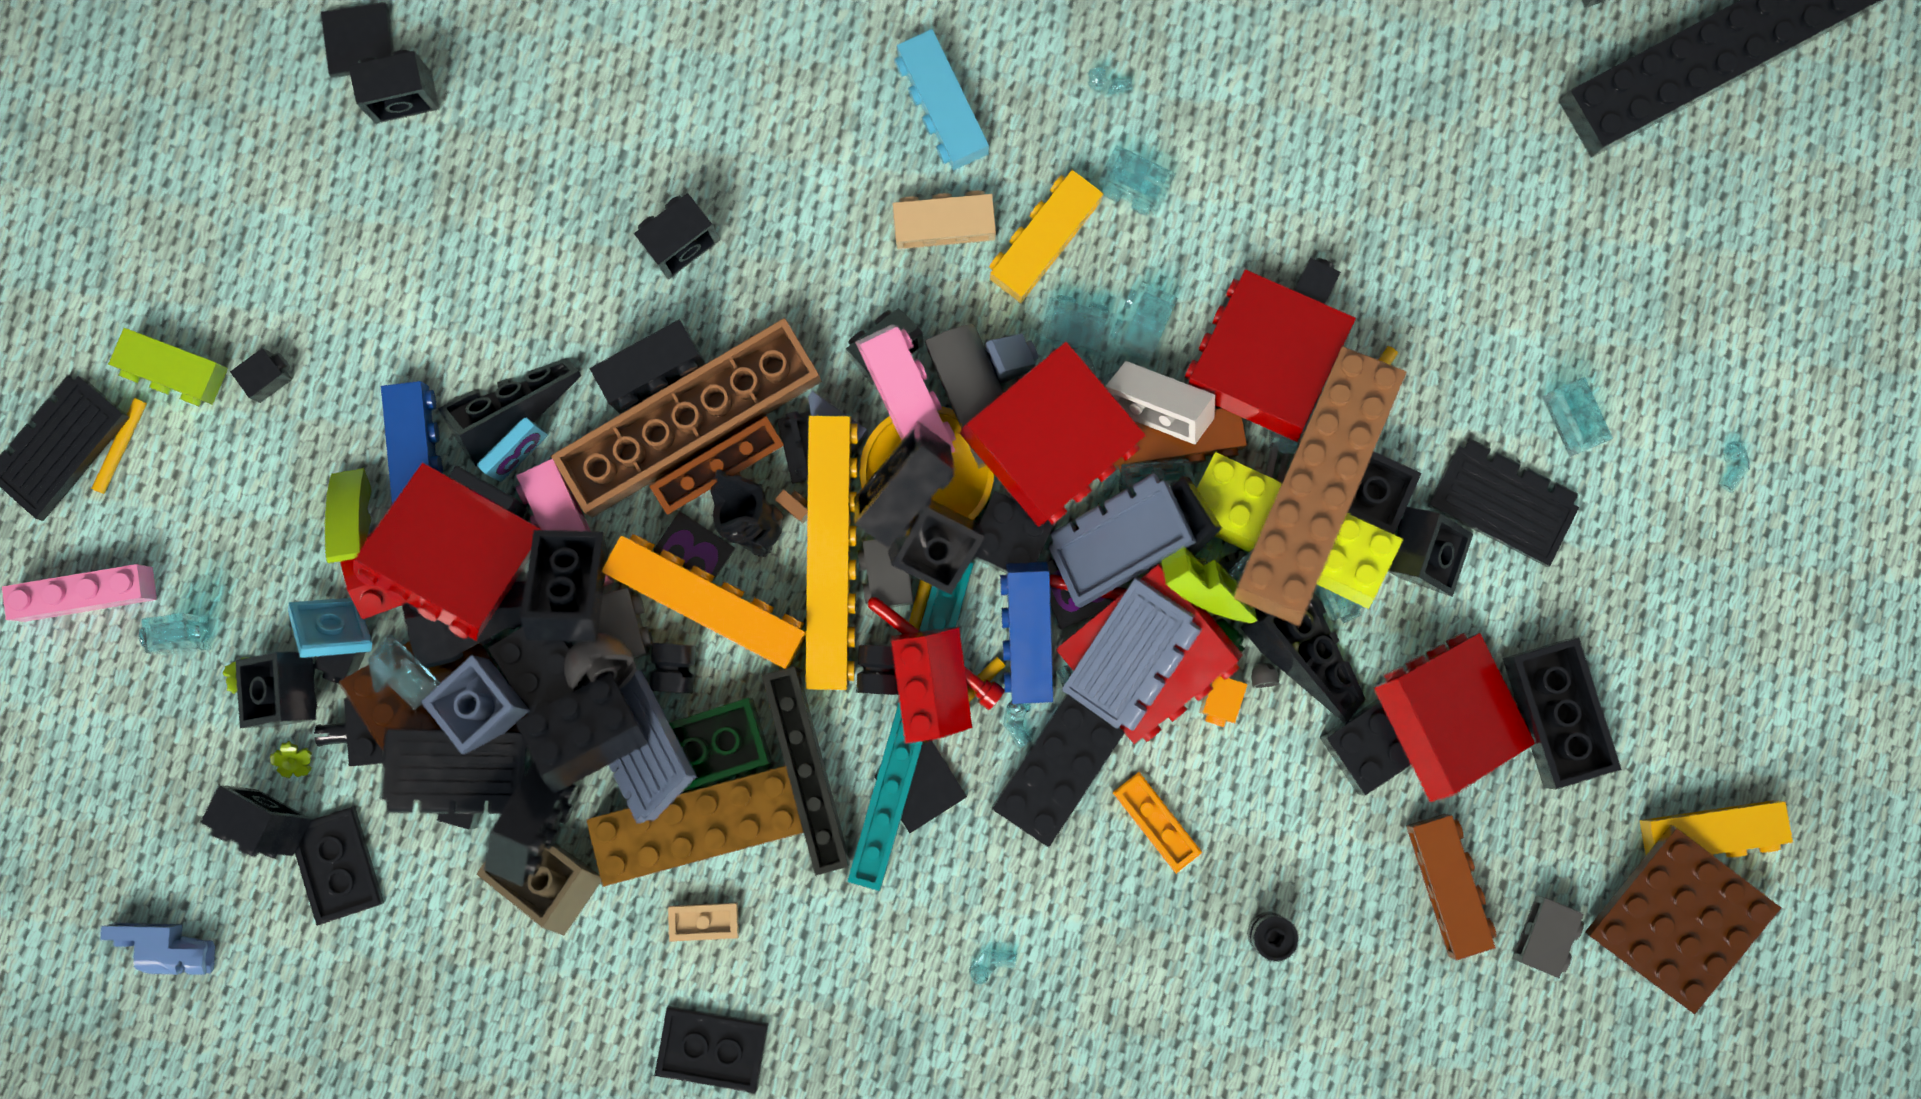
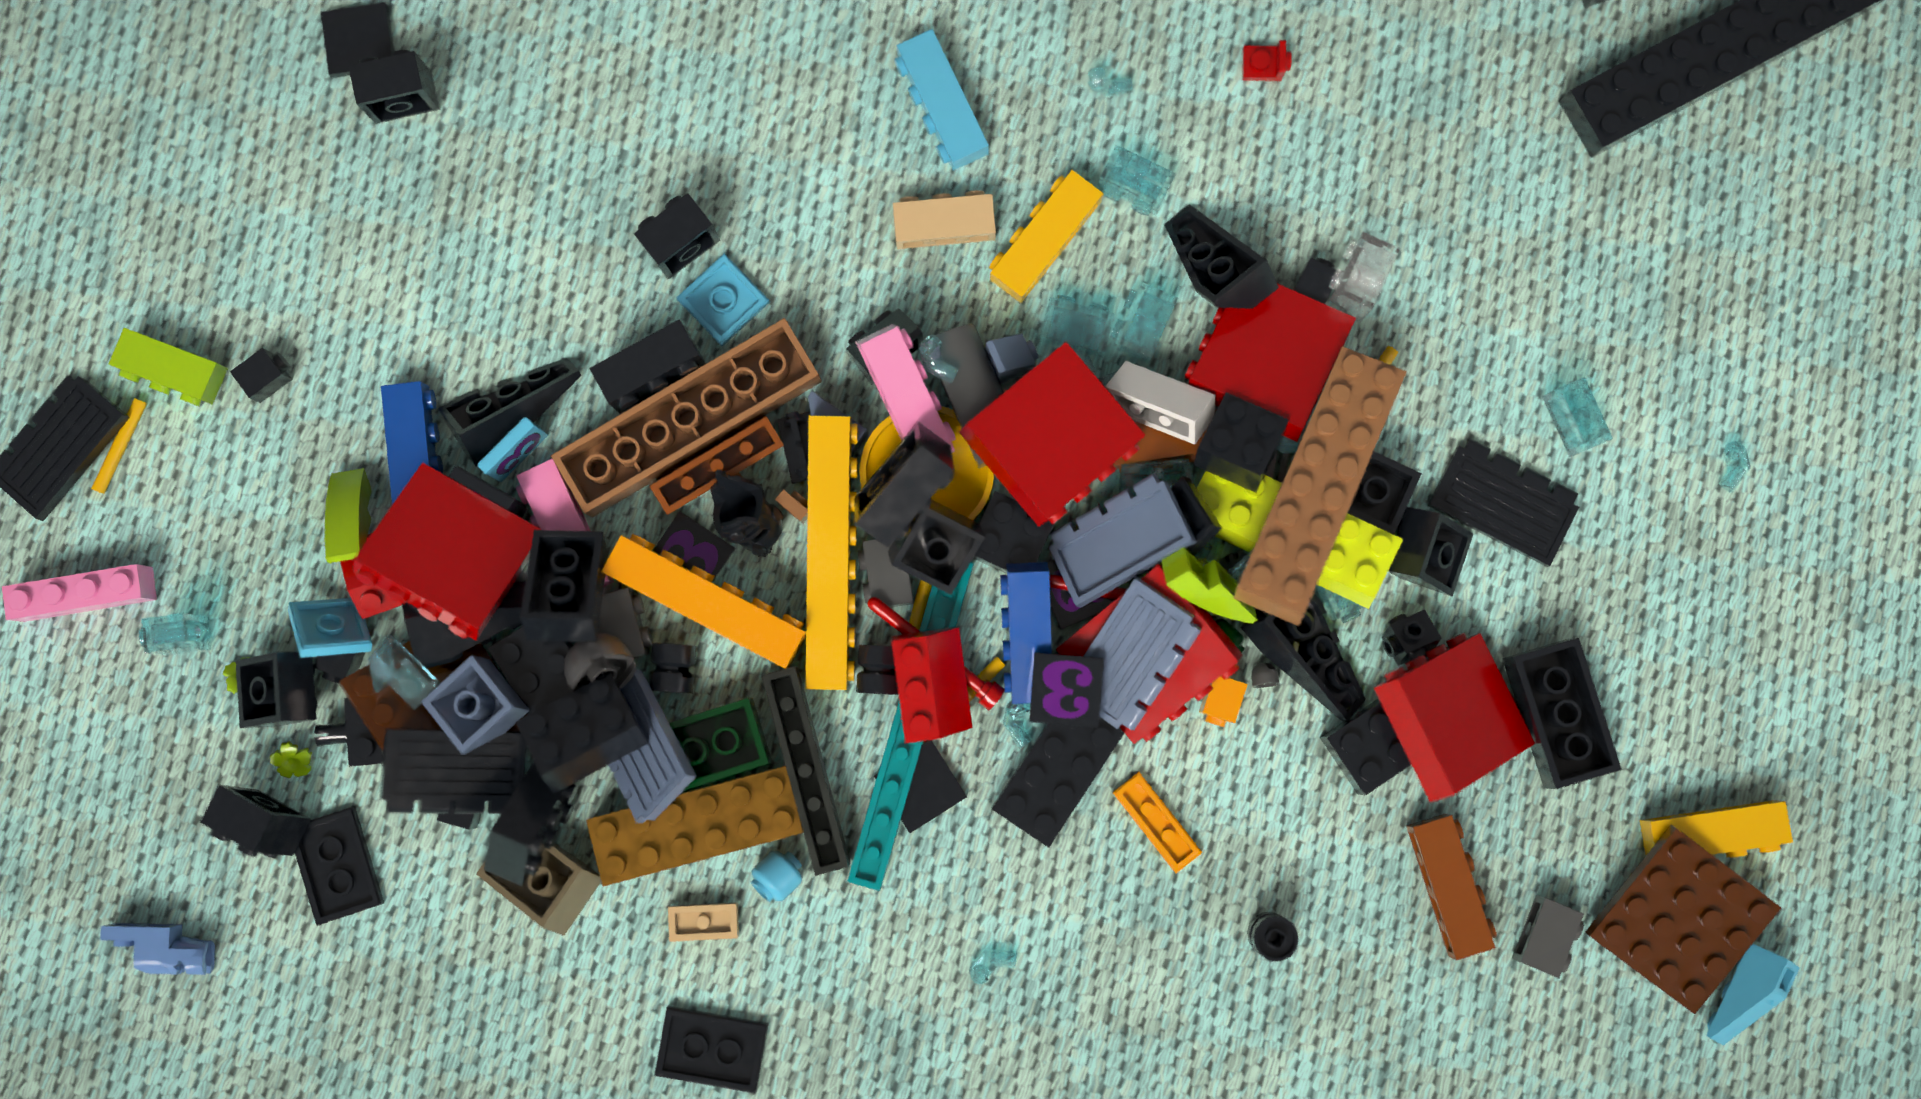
(723, 300): none -> medium azure tile
(776, 876): none -> medium azure head
(932, 360): none -> clear light blue arm
(1066, 690): none -> tile
(1219, 263): none -> black wedge
(1241, 442): none -> black brick
(1265, 62): none -> red bracket
(1363, 275): none -> clear slope
(1410, 637): none -> black brick
(1756, 988): none -> medium azure slope

